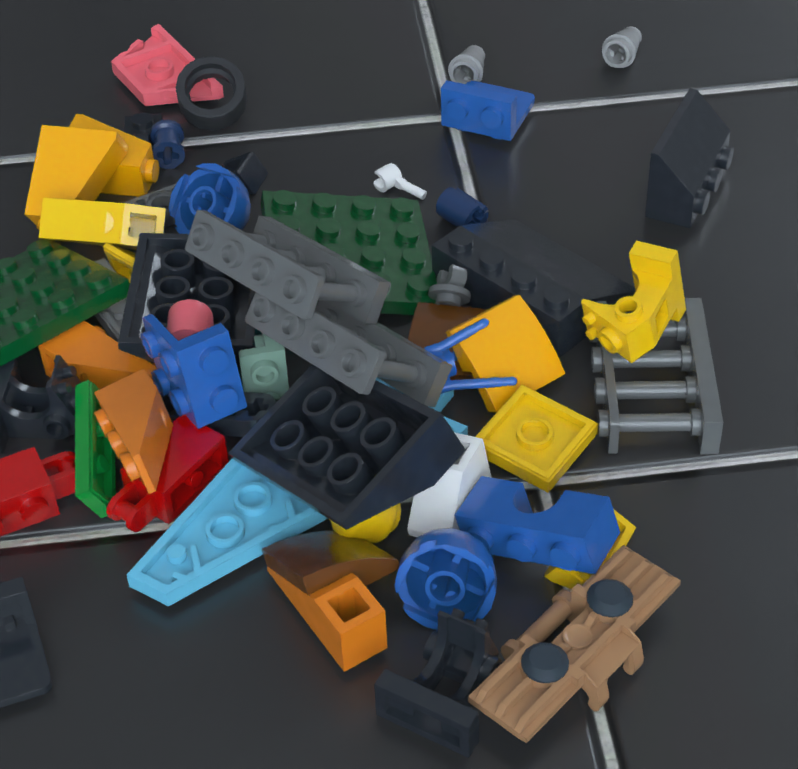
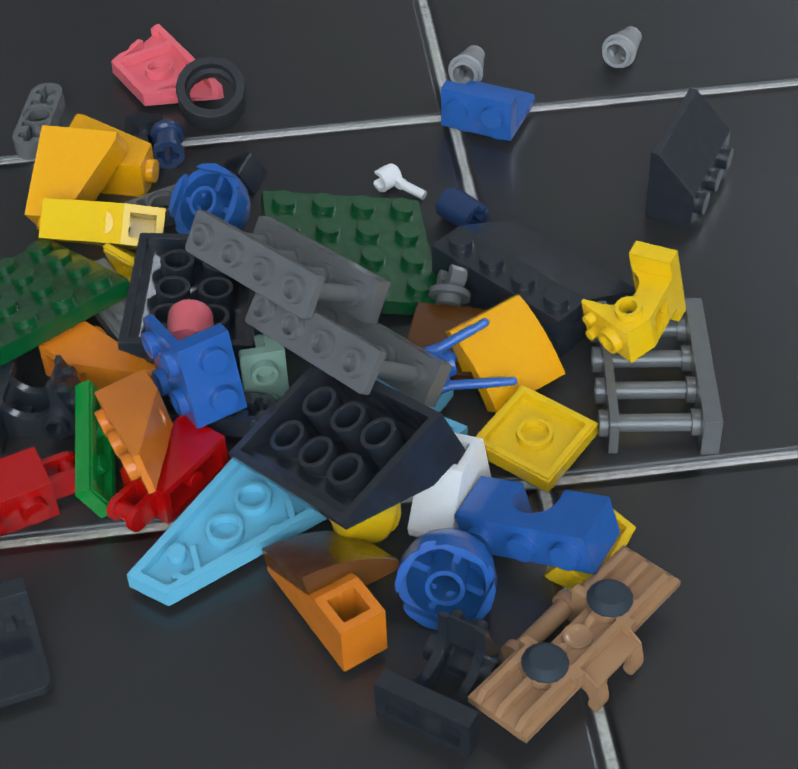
(44, 102): none -> dark grey beam

